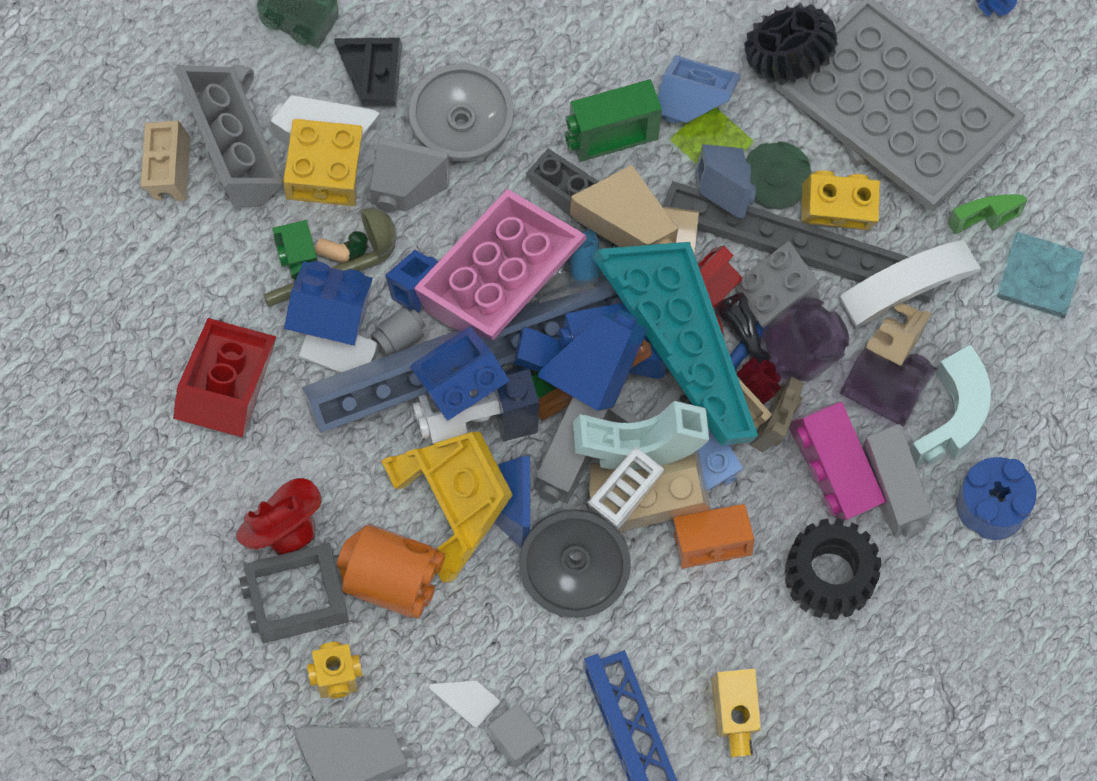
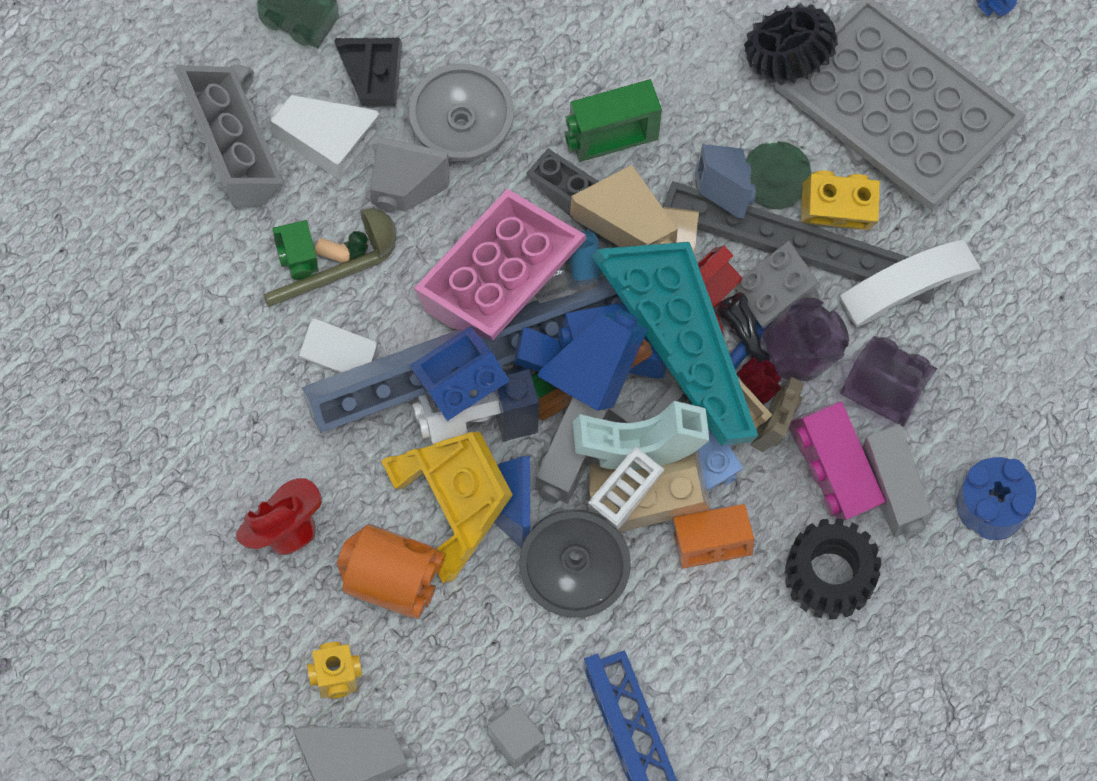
(165, 160): tan hinge -> none
(223, 377): red slope -> none
(301, 623): dark grey window -> none
(323, 162): yellow bracket -> none
(328, 302): blue brick -> none
(398, 331): light grey brick -> none
(406, 276): blue brick -> none
(467, 699): white sticker -> none
(694, 89): medium blue slope -> none
(709, 129): clear neon green piece -> none
(736, 692): yellow torso -> none
(896, 339): tan hinge -> none
(970, 392): light aqua arch -> none
(994, 209): bright green slope -> none
(1040, 275): clear light blue tile -> none

